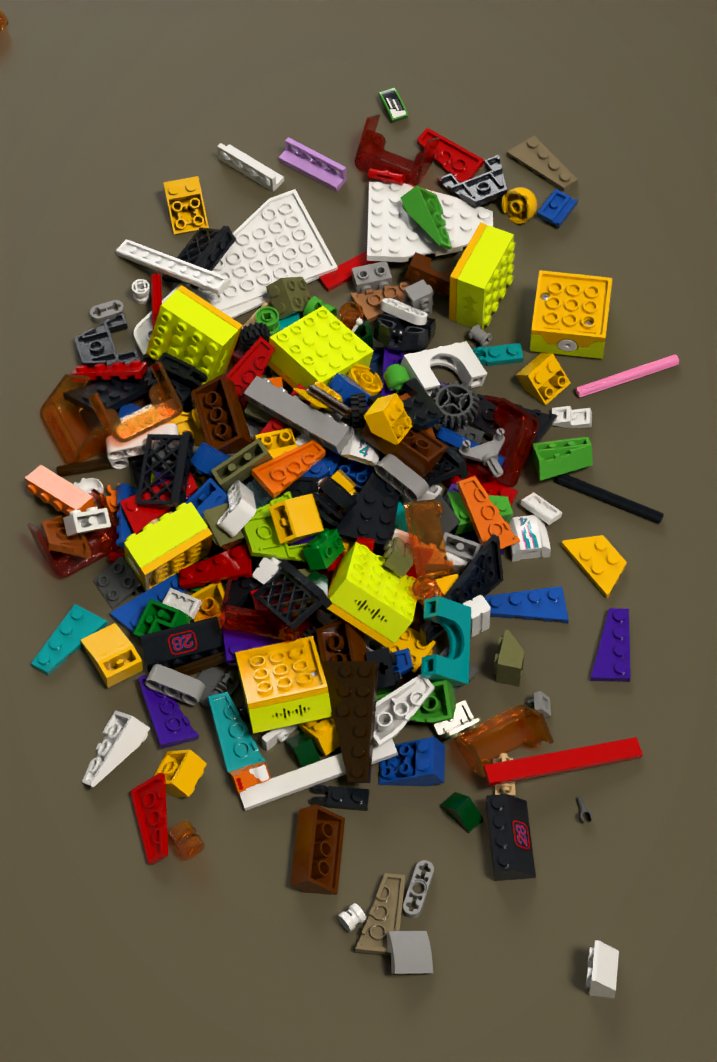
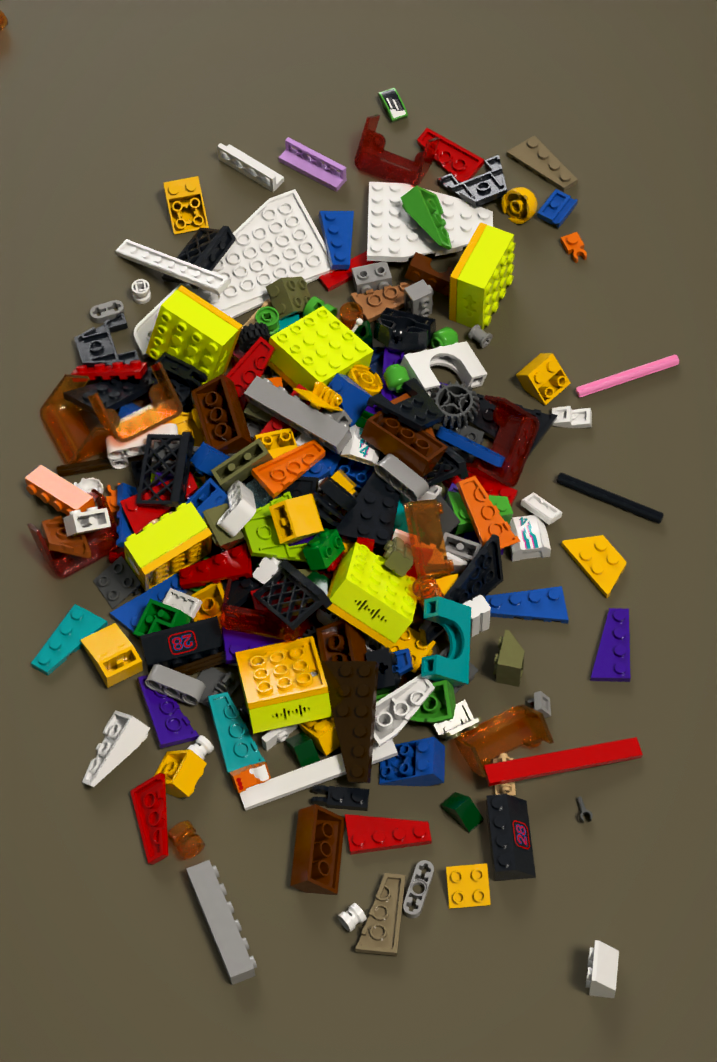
(156, 296): red axle -> none
(201, 747): none -> white wheel
(220, 922): none -> light grey brick
(329, 401): dark brown axle -> none
(337, 234): none -> blue wing
(359, 408): black tyre -> none
(379, 833): none -> red wing
(388, 418): yellow slope -> none
(396, 178): red pin -> none
(404, 311): white beam -> none
(409, 952): light grey slope -> none
(444, 337): none -> bright green head
(468, 885): none -> yellow hinge
(486, 453): light grey axle -> none
(499, 354): teal hinge -> none
(561, 456): bright green wedge -> none
(570, 314): yellow piece -> none
(573, 244): none -> orange plate

